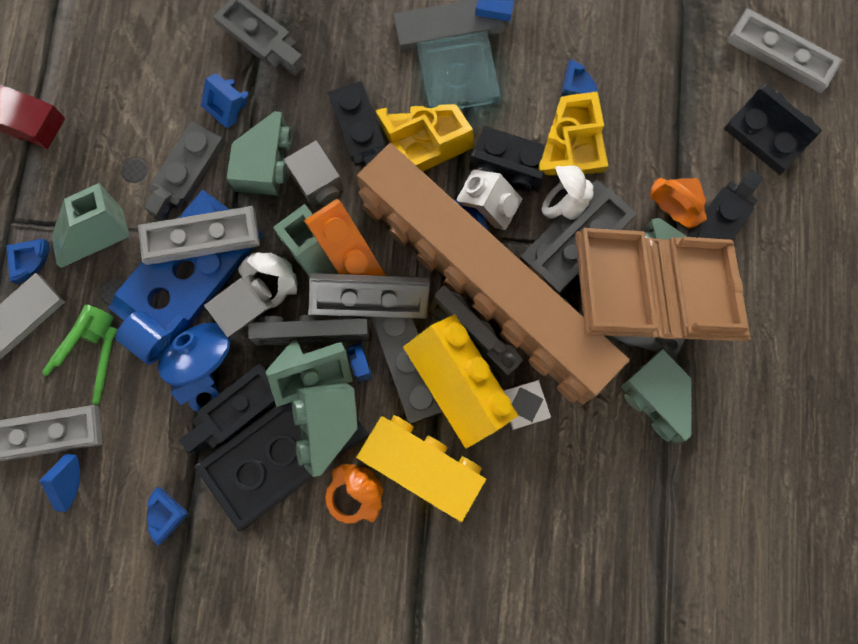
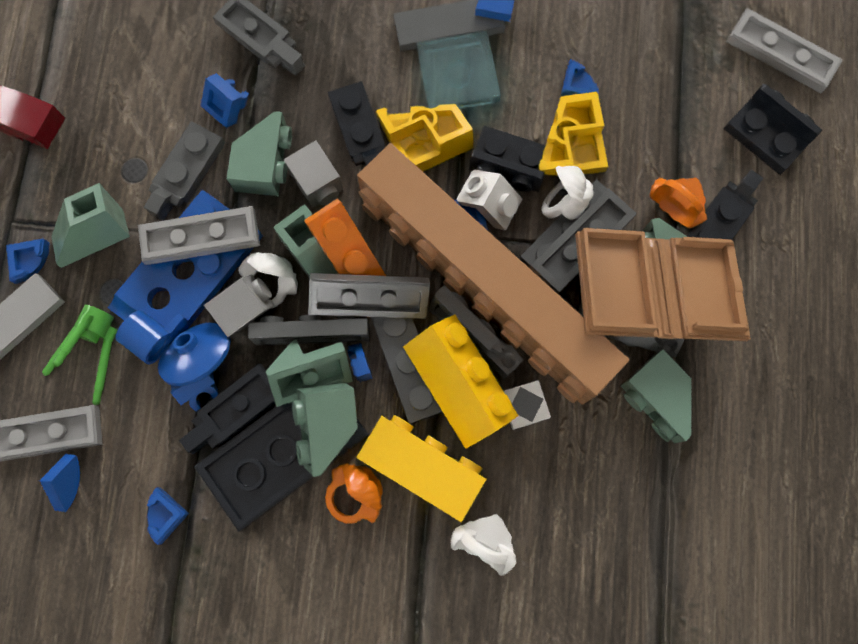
(488, 540): none -> white piece

